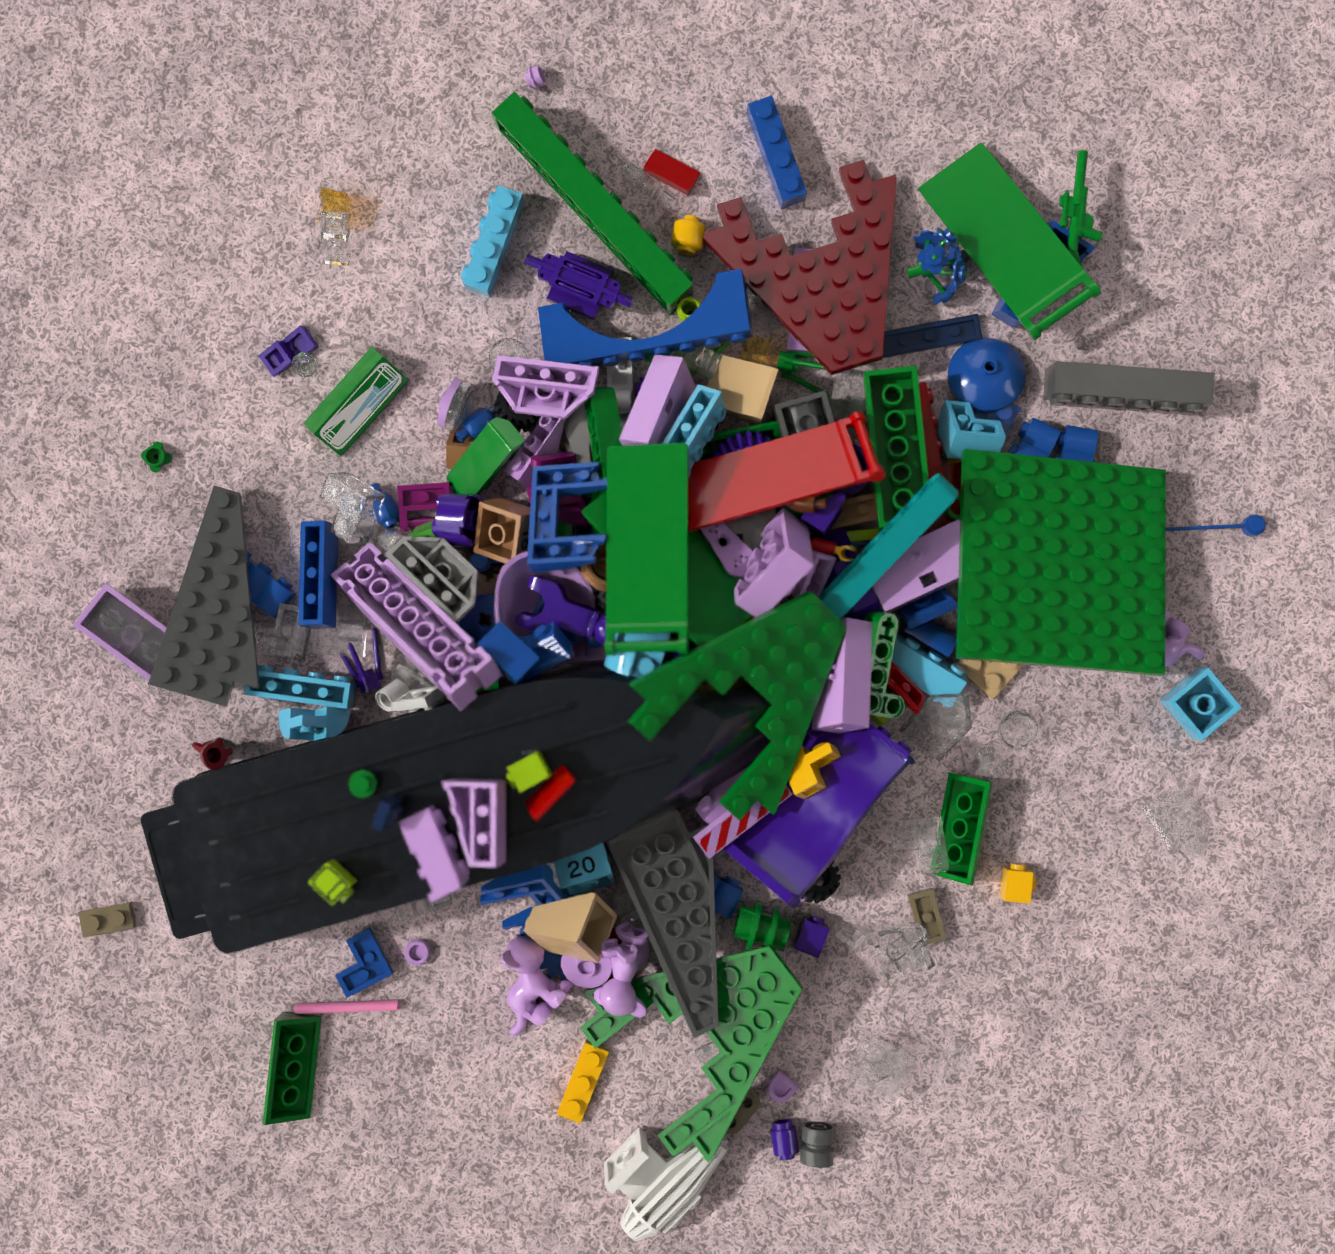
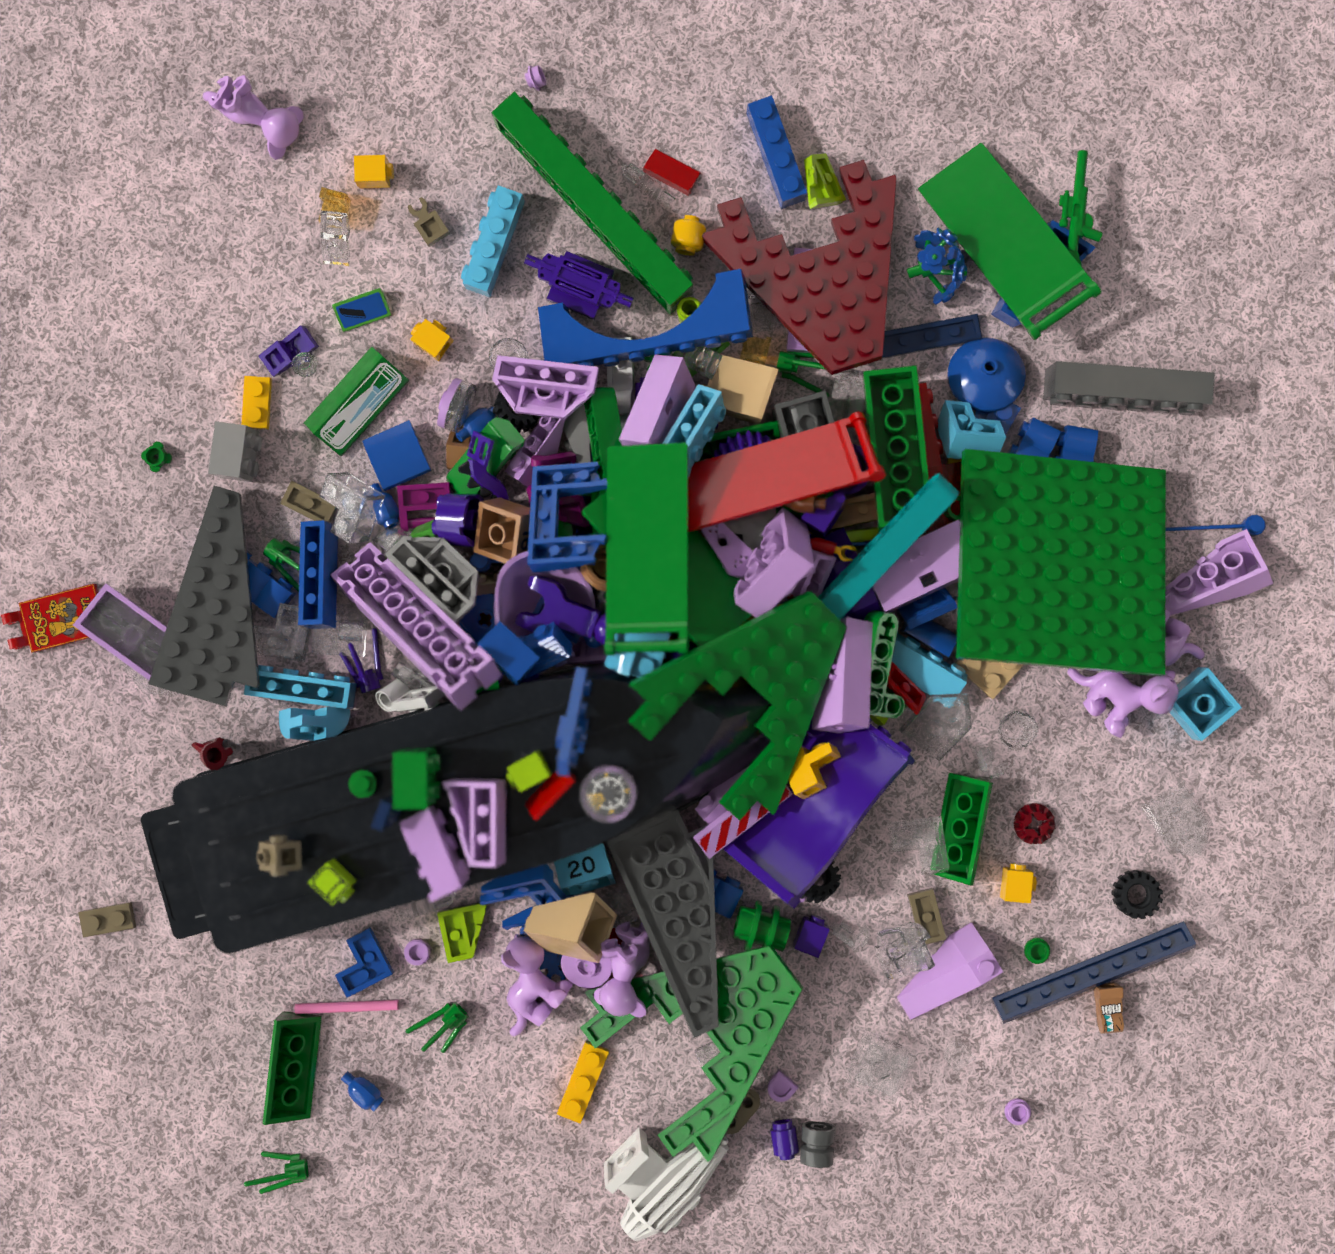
(50, 619): none -> tile
(234, 452): none -> light grey brick
(244, 107): none -> lavender animal
(256, 402): none -> yellow plate
(278, 553): none -> green plant
(279, 855): none -> dark tan brick
(295, 1172): none -> green plant
(307, 503): none -> dark tan plate
(362, 309): none -> slope
(363, 1092): none -> blue plant
(372, 171): none -> yellow brick
(396, 455): none -> blue slope
(416, 778): none -> green brick
(430, 224): none -> dark tan plate
(431, 338): none -> yellow brick
(453, 1017): none -> green plant
(461, 930): none -> lime wing
(478, 466): none -> dark purple piece
(573, 726): none -> blue plate
(608, 793): none -> clear piece
(822, 182): none -> lime wing
(959, 967): none -> lavender wedge
(1017, 1111): none -> lavender plate
(1024, 818): none -> dark red gear
(1037, 950): none -> green plate
(1094, 972): none -> dark blue plate
(1109, 1007): none -> medium nougat leg
(1152, 894): none -> black tyre
(1155, 695): none -> lavender animal
(1224, 574): none -> lavender wedge

